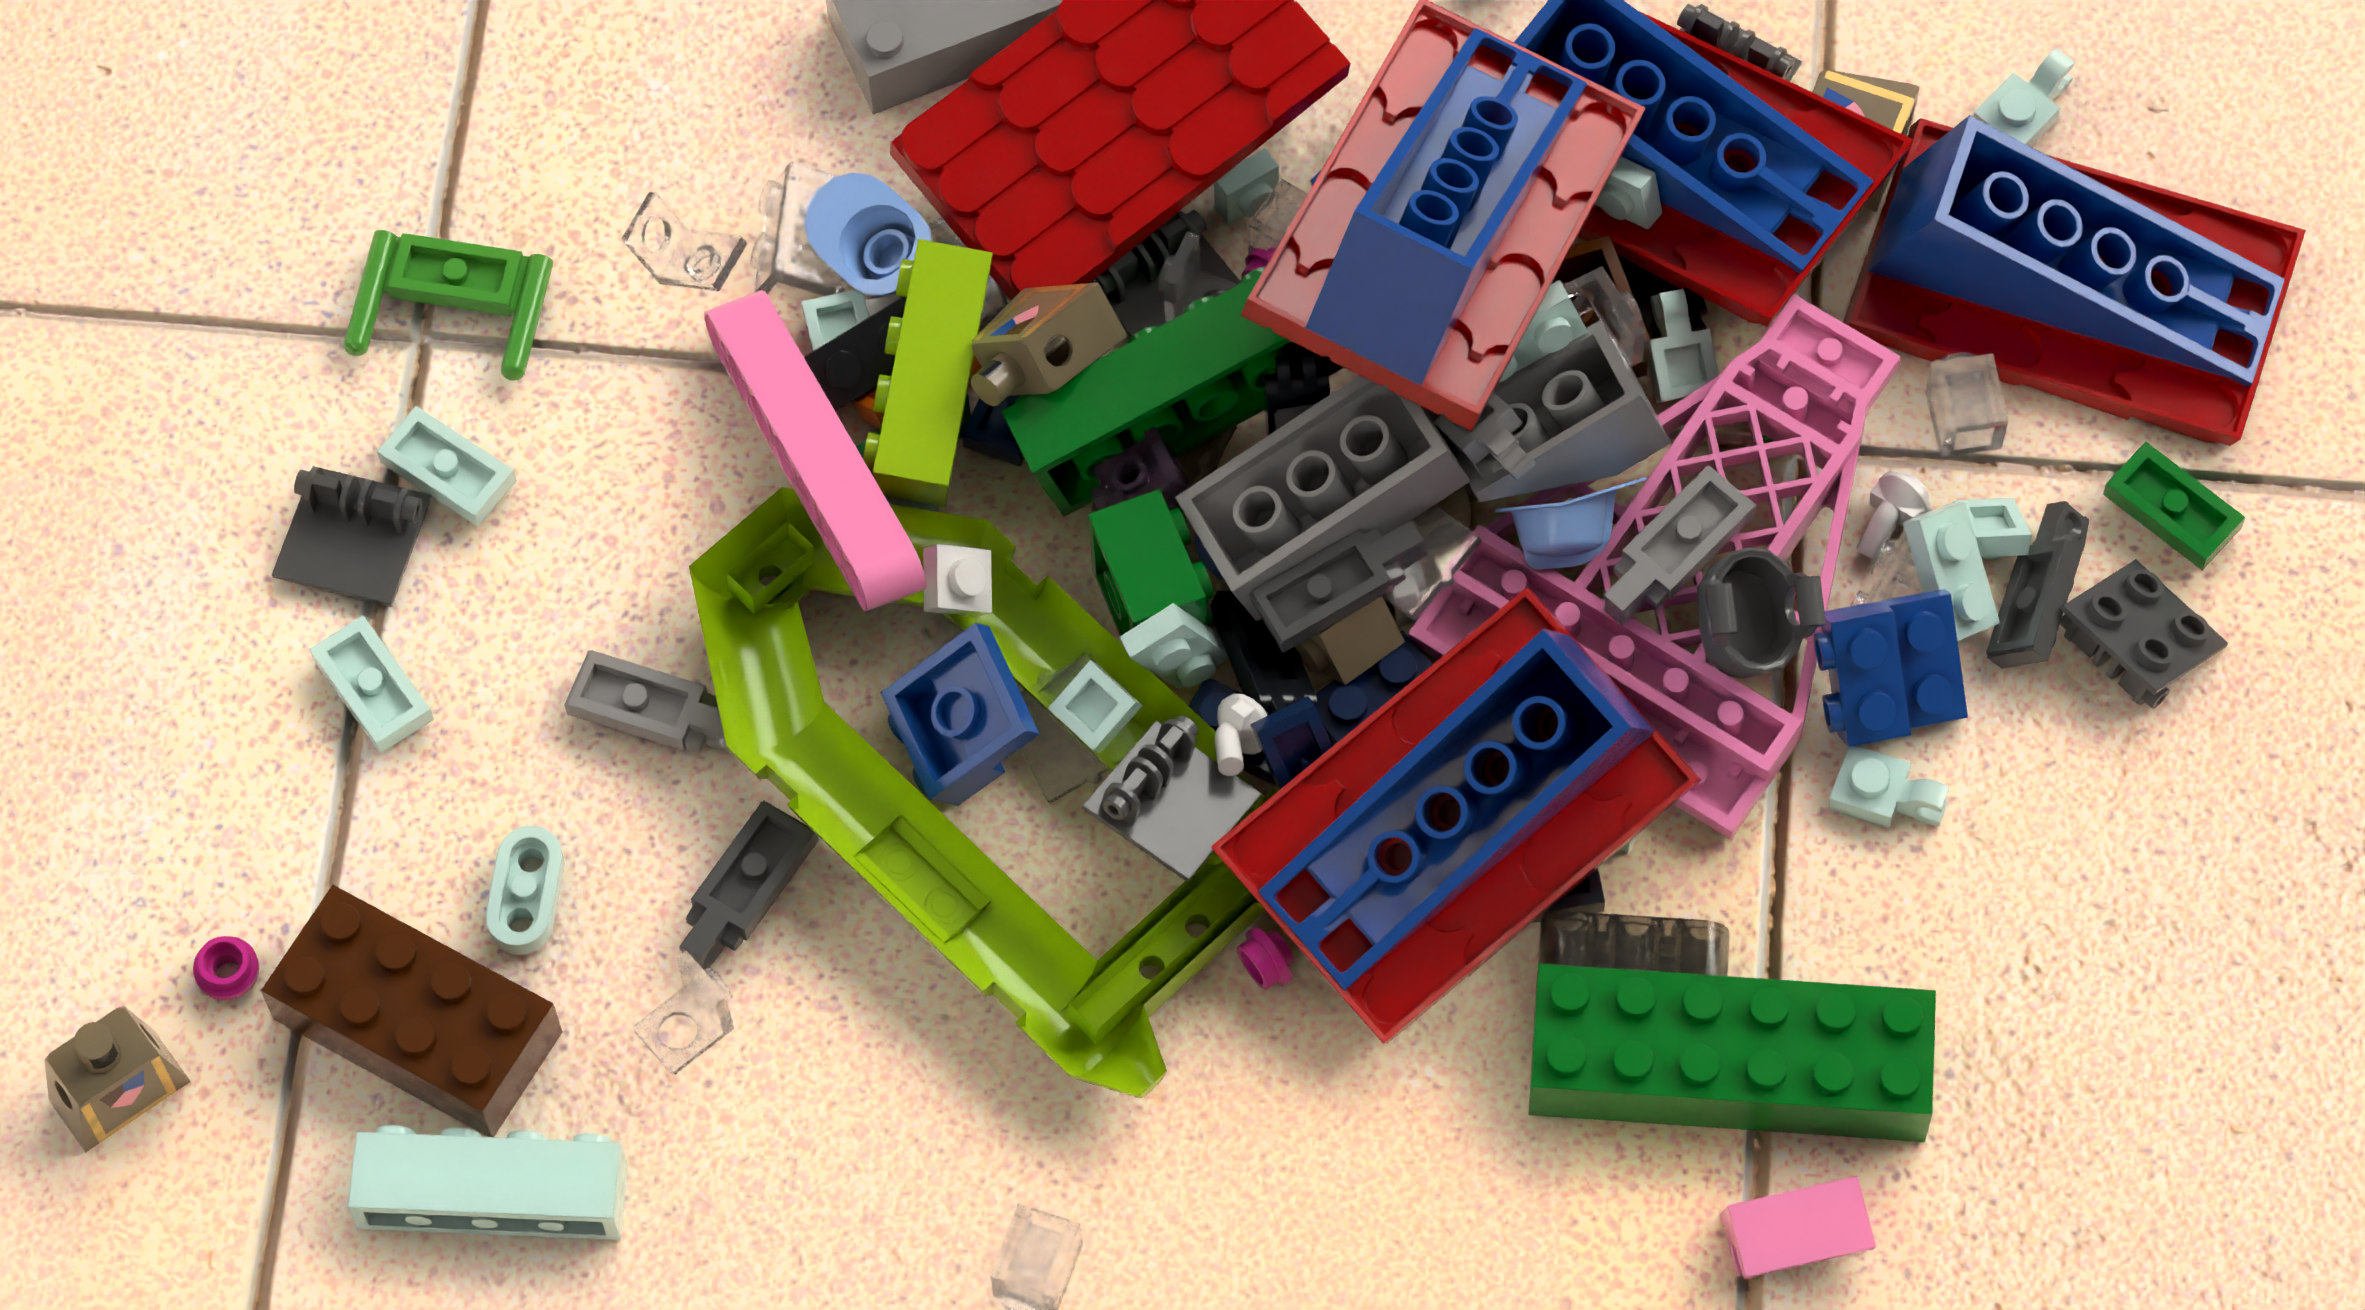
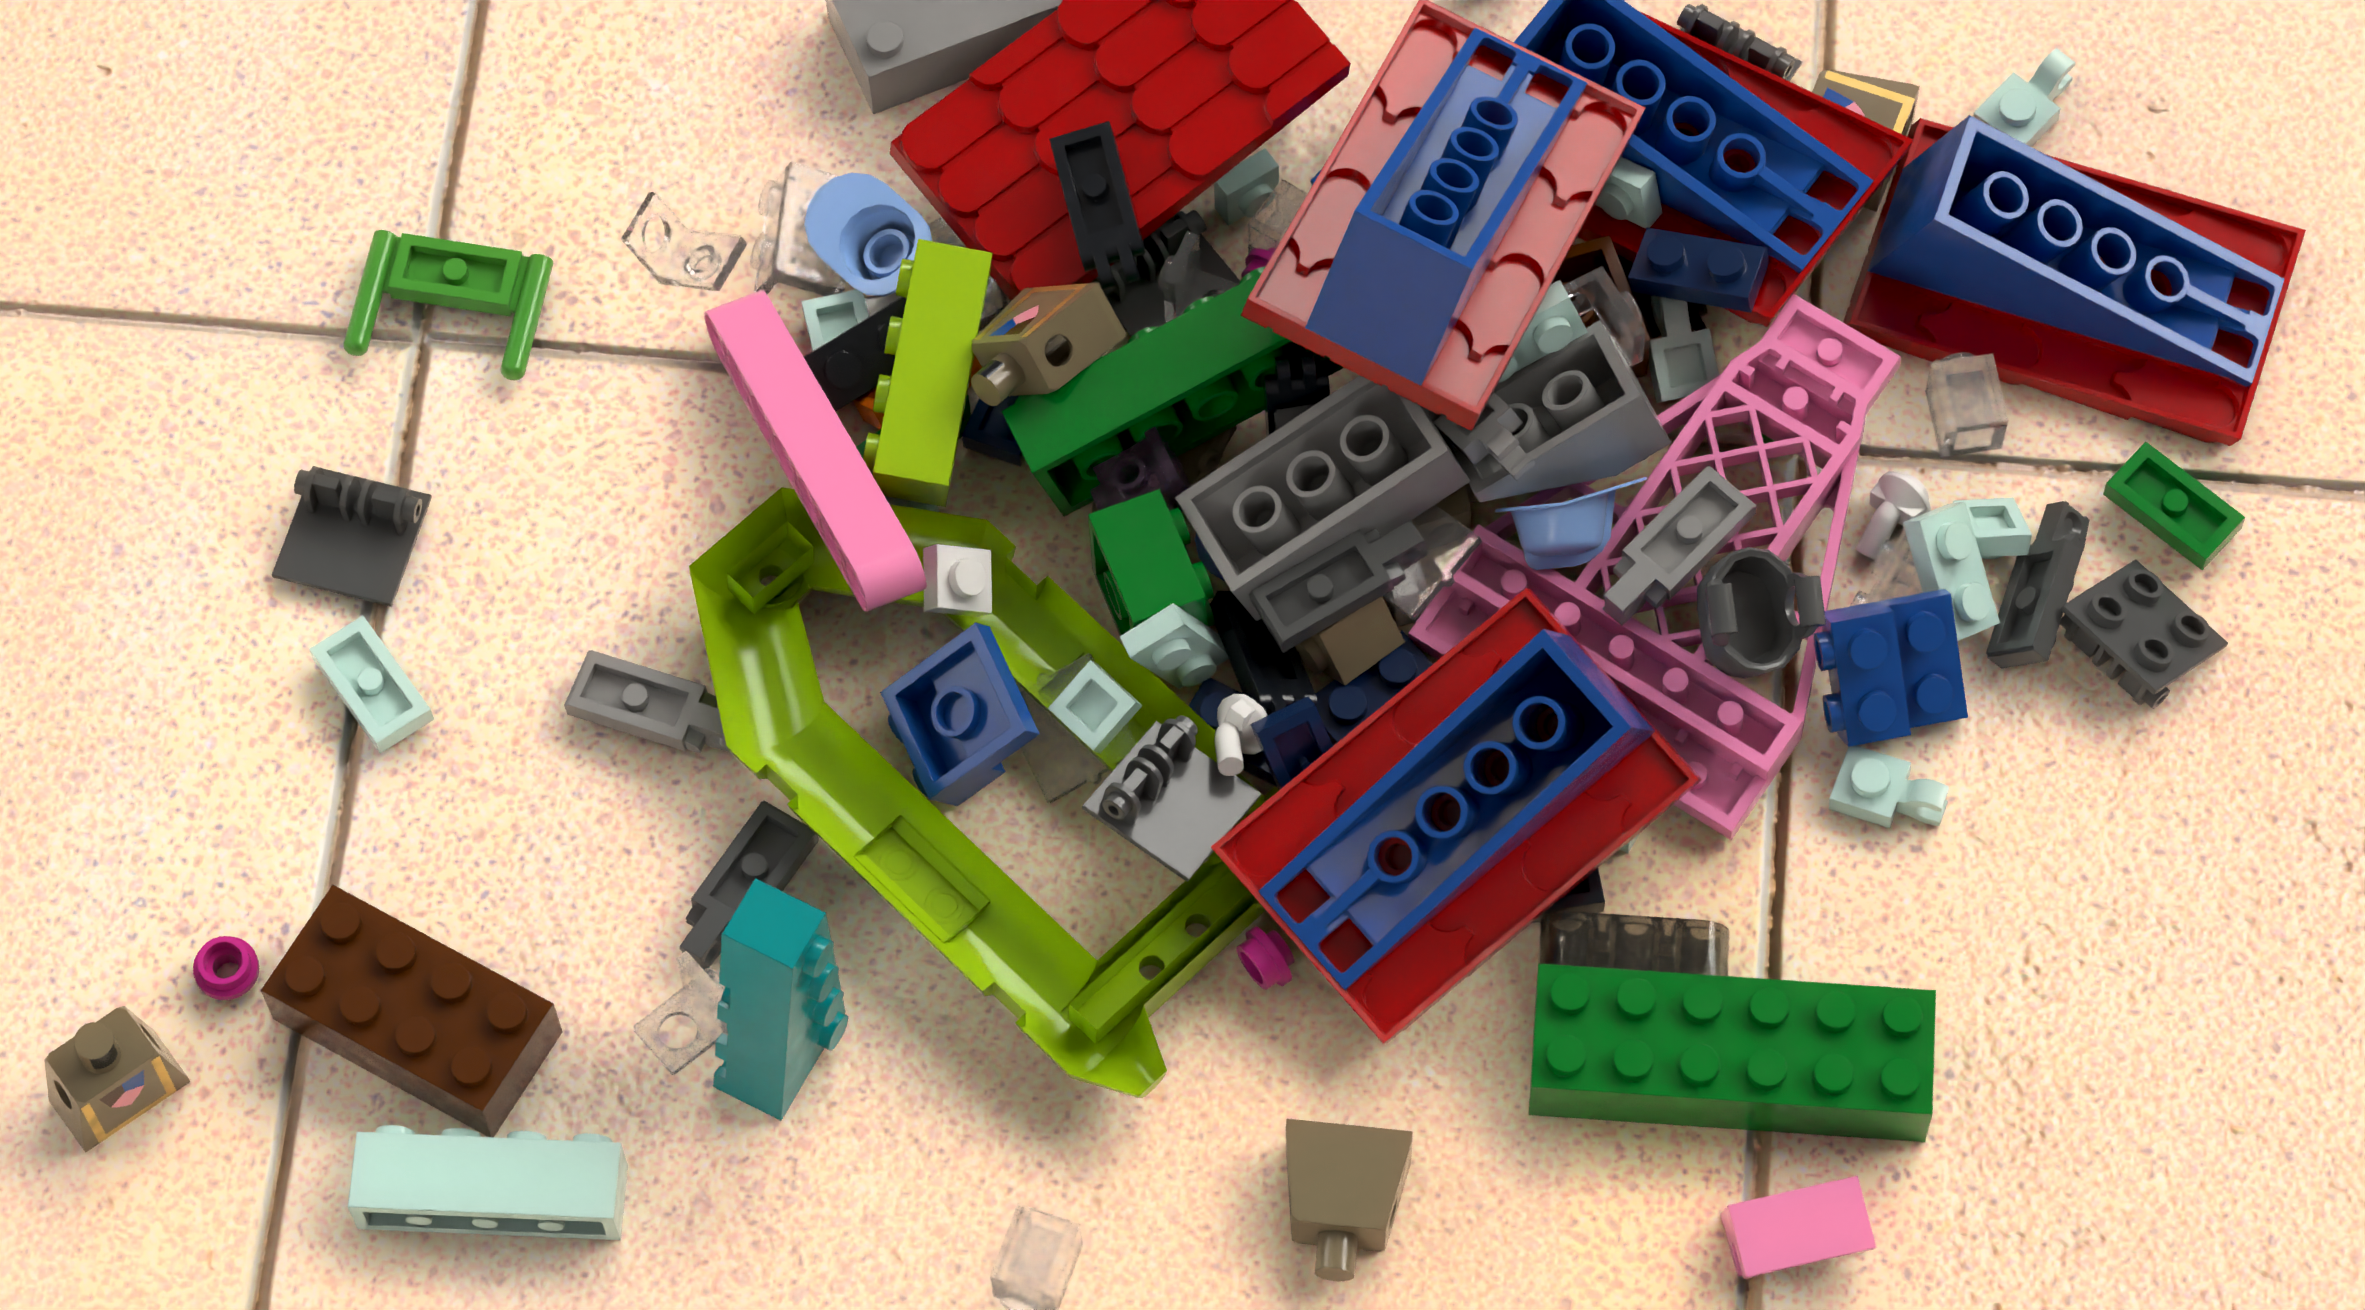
(446, 466): light aqua plate -> none
(522, 893): light aqua plate -> none
(777, 998): none -> teal wedge
(1099, 201): none -> black hinge
(1344, 1189): none -> dark tan torso
(1699, 269): none -> dark blue plate

